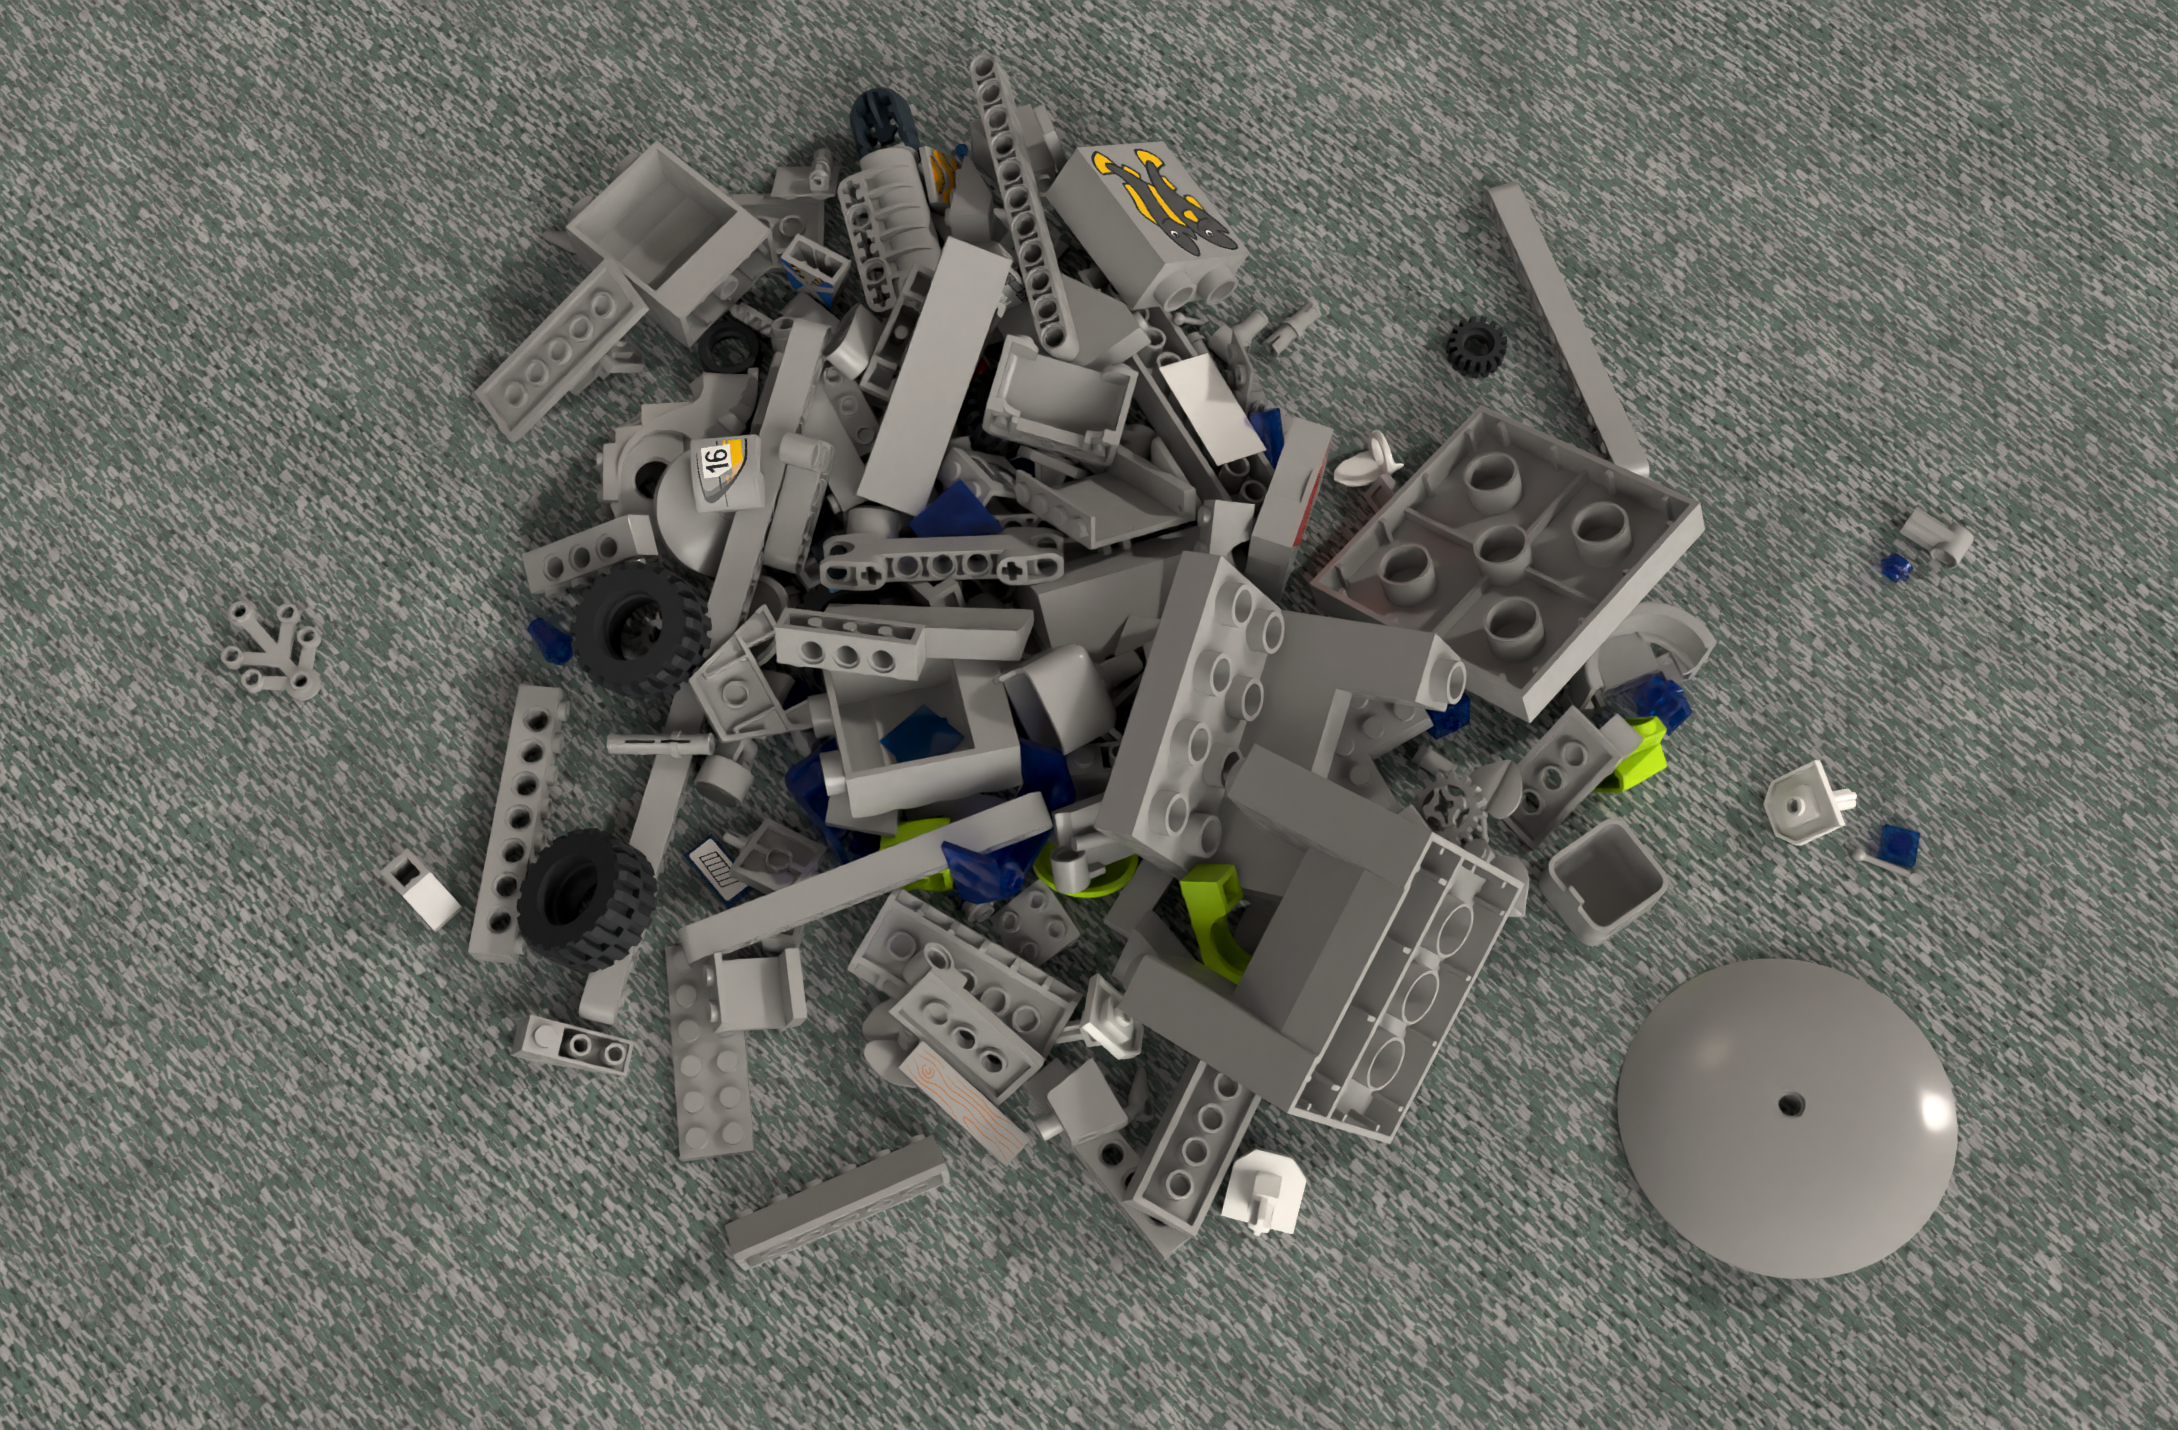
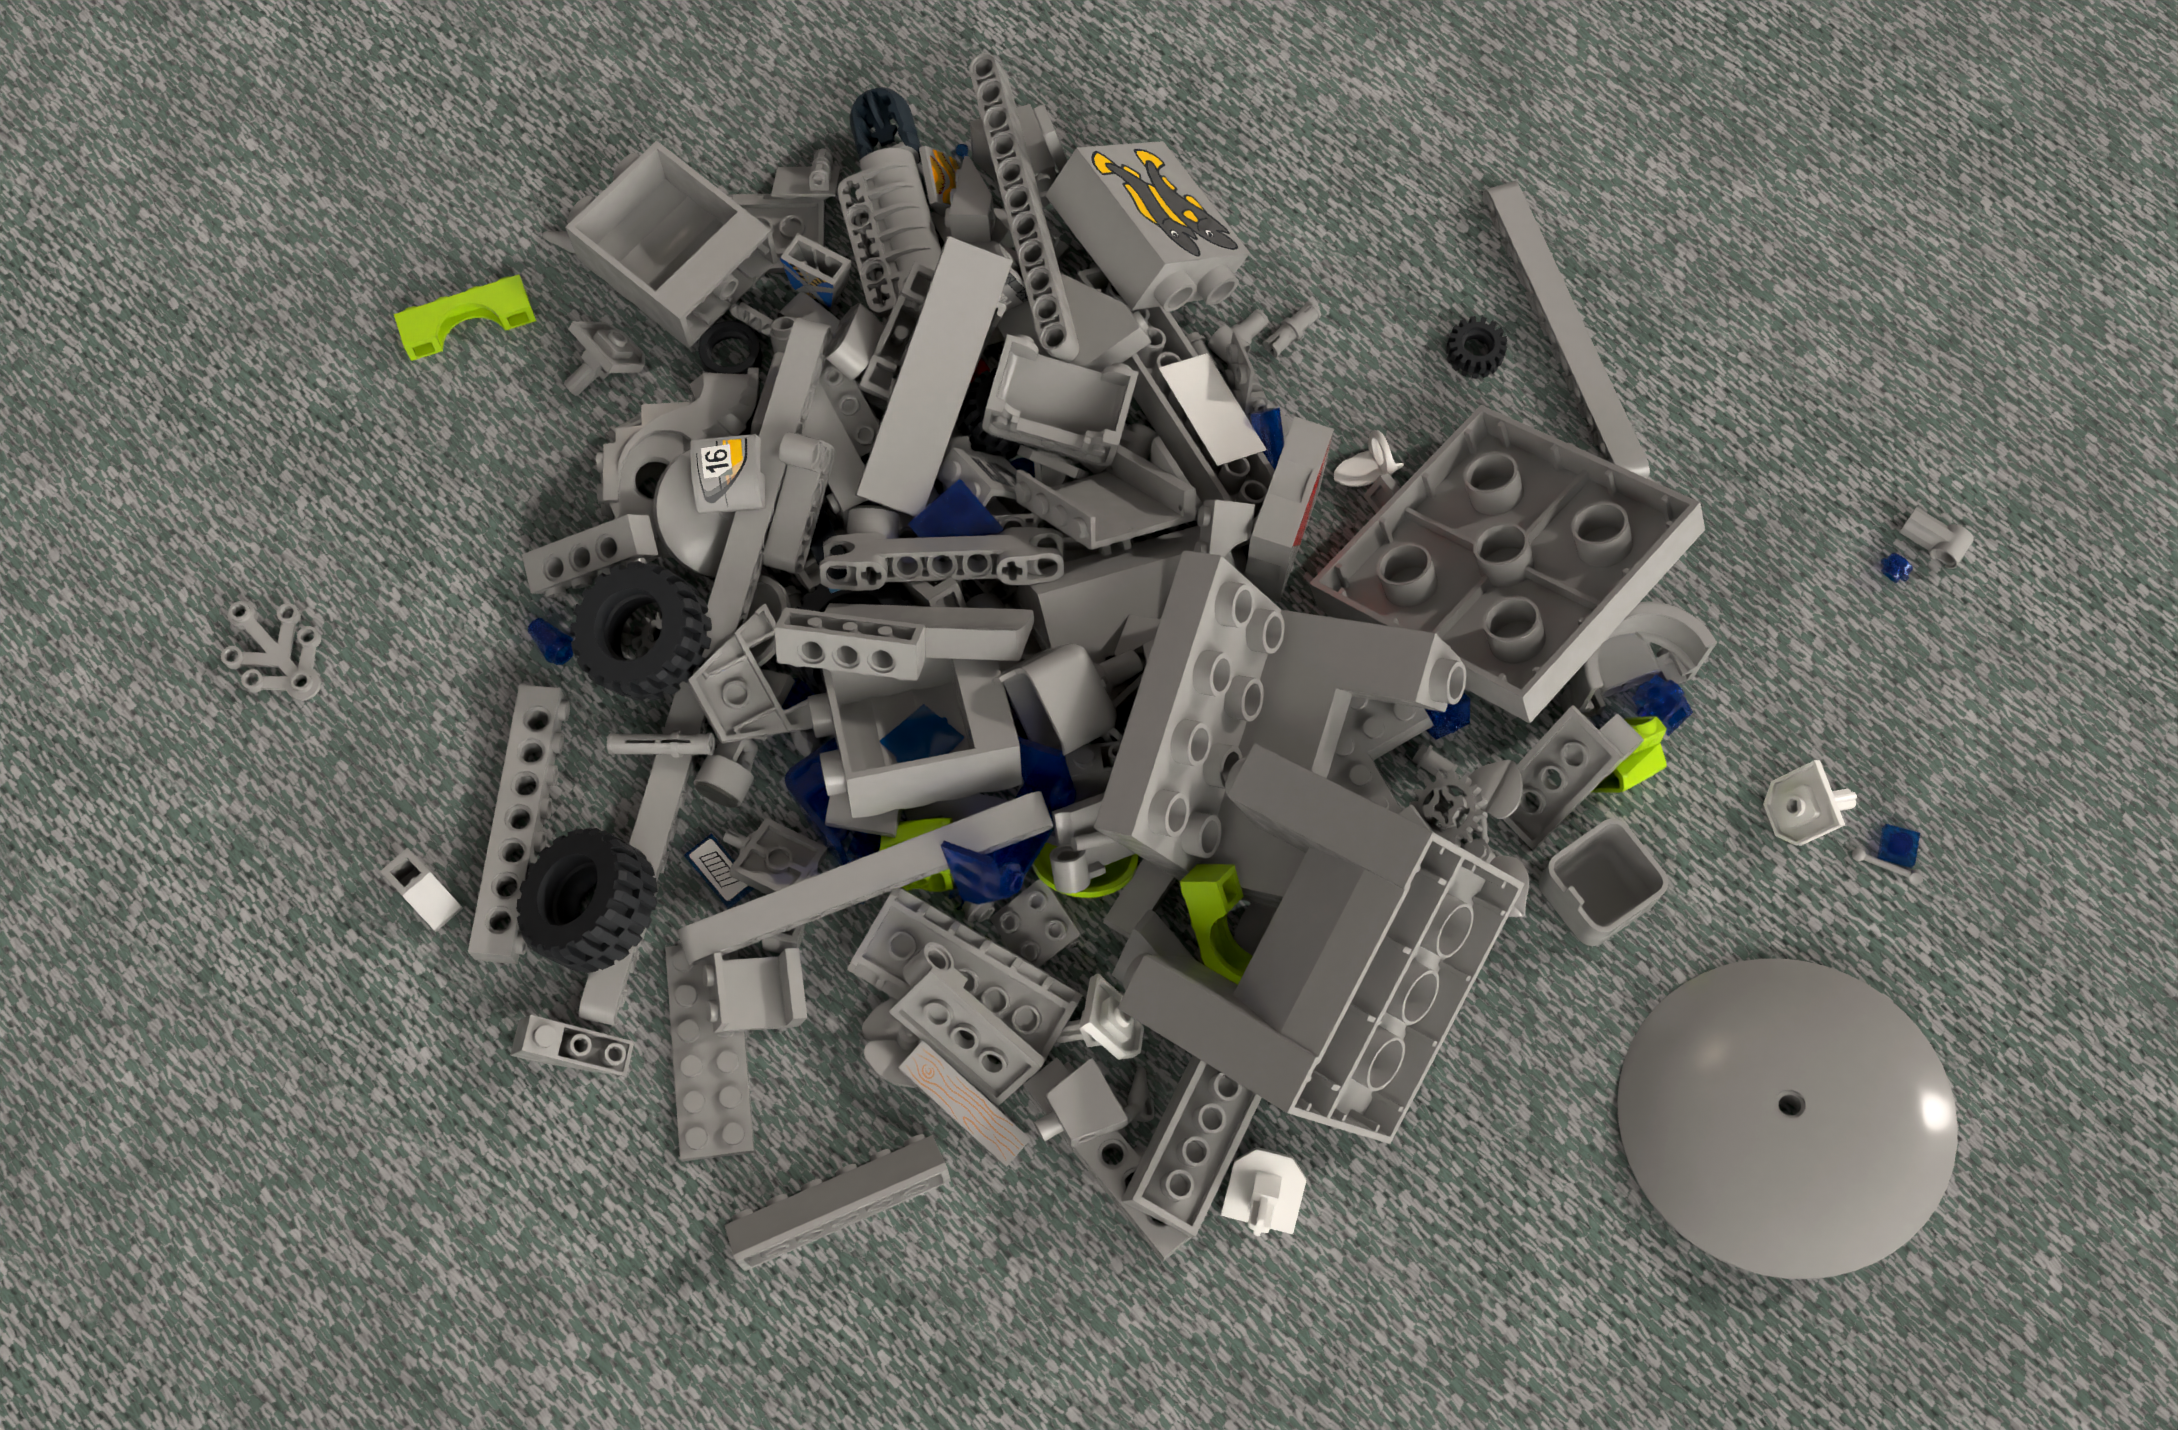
(426, 326): none -> lime arch
(561, 350): light grey plate -> none
(1179, 319): light grey hinge -> none

